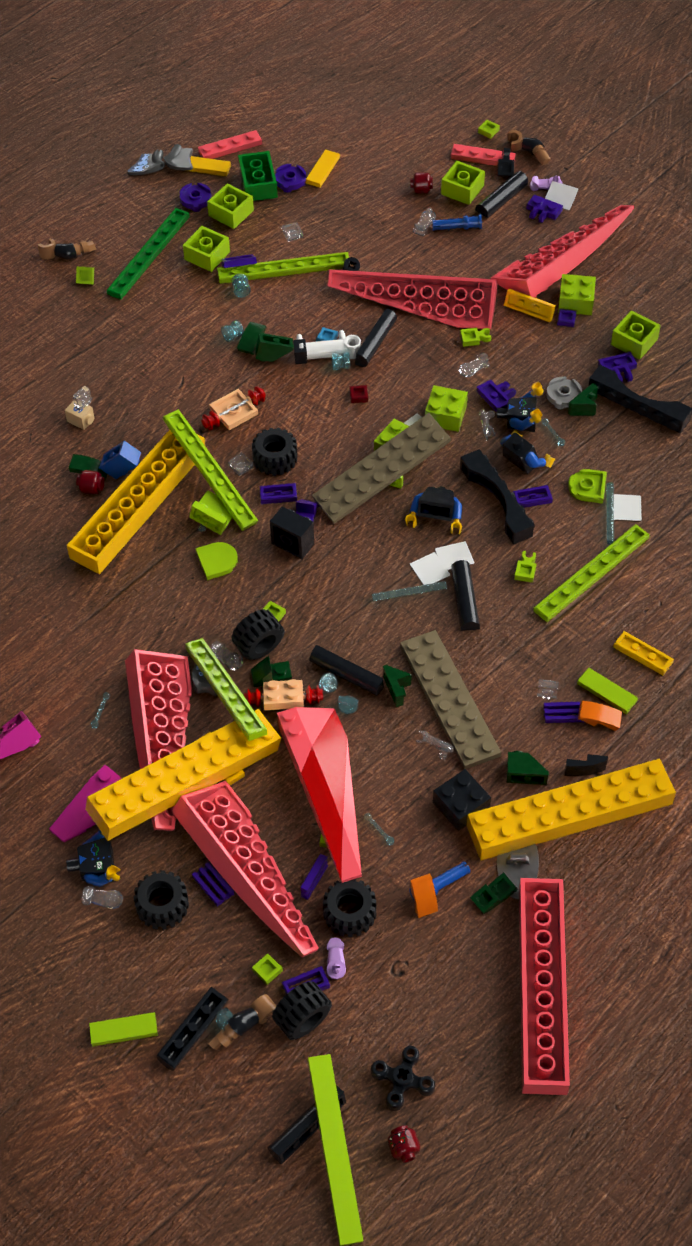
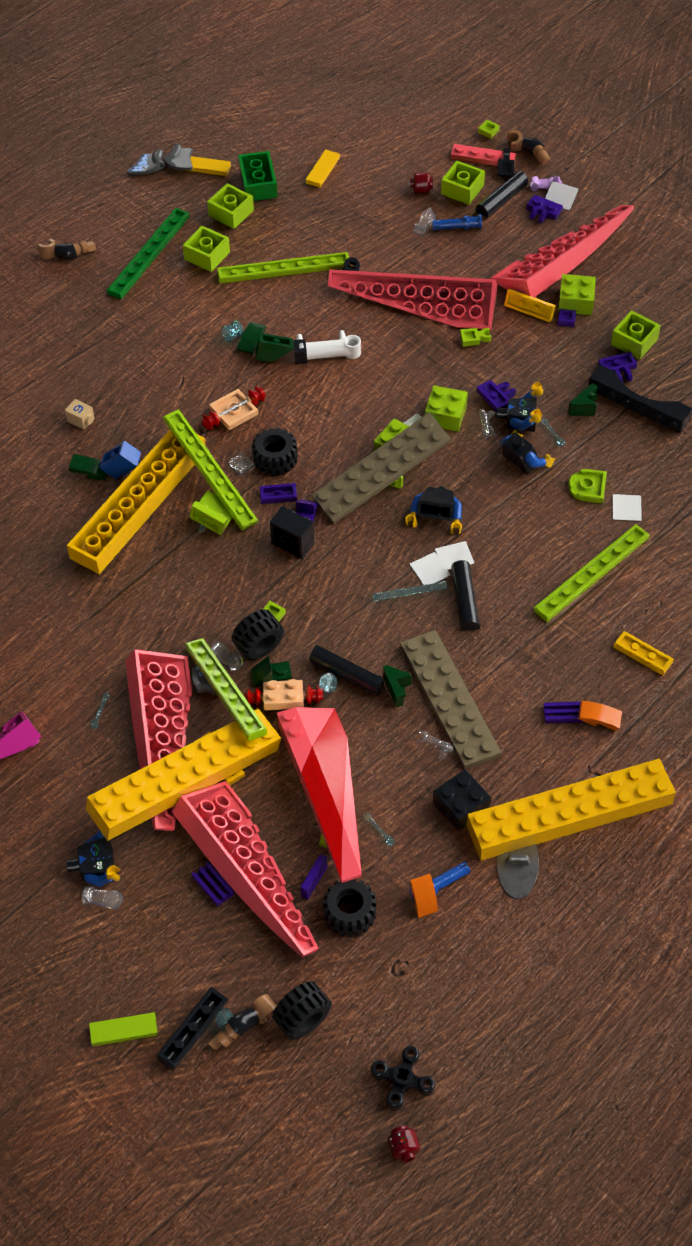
(75, 818): dark pink wedge -> none
(82, 398): clear plate -> none
(85, 275): lime plate -> none
(90, 482): dark red head -> none
(161, 884): black tyre -> none
(195, 203): dark purple plate -> none
(217, 559): lime tile -> none
(230, 145): coral plate -> none
(238, 261): dark purple tile -> none
(241, 285): clear light blue wheel -> none
(267, 969): lime plate -> none
(288, 184): dark purple plate -> none
(292, 231): clear plate -> none
(299, 1132): black brick -> none
(323, 986): dark purple tile -> none
(327, 334): dark azure tile -> none
(335, 963): lavender piece -> none
(335, 1150): lime tile -> none
(337, 358): clear light blue wheel -> none
(348, 704): clear light blue plate -> none
(358, 394): dark red tile -> none
(375, 338): black brick -> none
(474, 366): clear piece -> none
(479, 470): black arch -> none
(494, 894): dark green slope -> none
(525, 769): dark green slope -> none
(526, 568): lime plate -> none
(533, 499): dark purple tile -> none
(543, 987): coral brick -> none
(547, 689): clear plate -> none
(562, 384): light grey plate -> none
(593, 765): black slope -> none
(607, 690): lime tile -> none
(610, 512): clear light blue bar -> none

